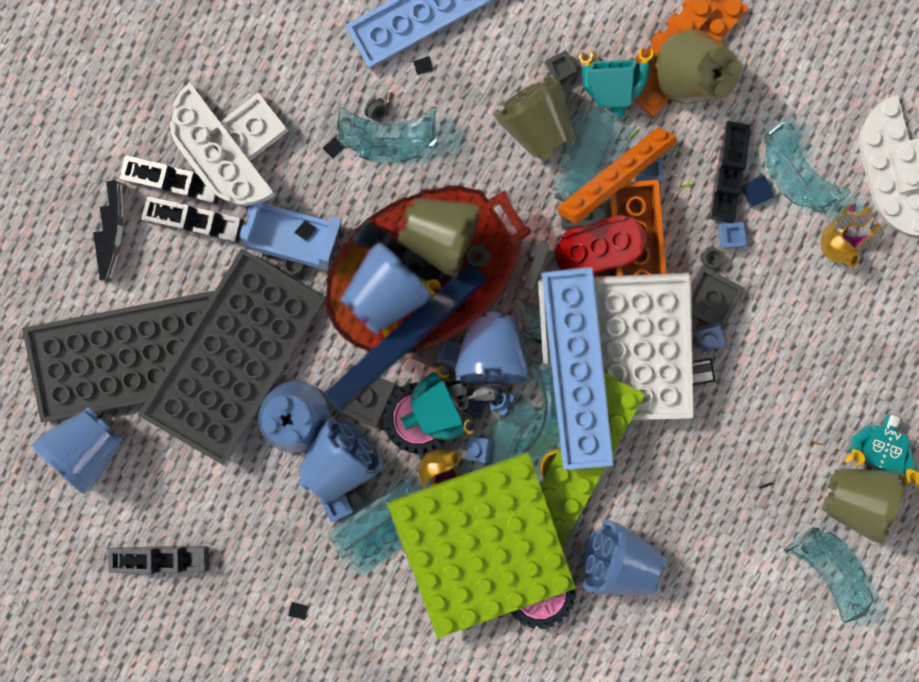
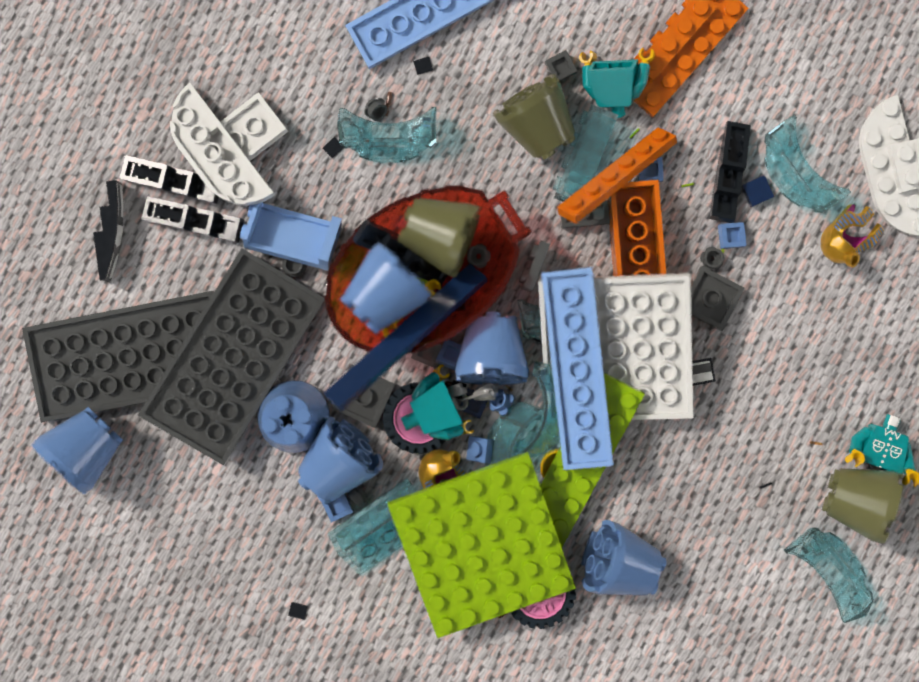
(158, 559): black slope -> none
(305, 230): black window -> none
(602, 245): red tile -> none
(696, 67): olive cone -> none
(710, 337): medium blue plate -> none

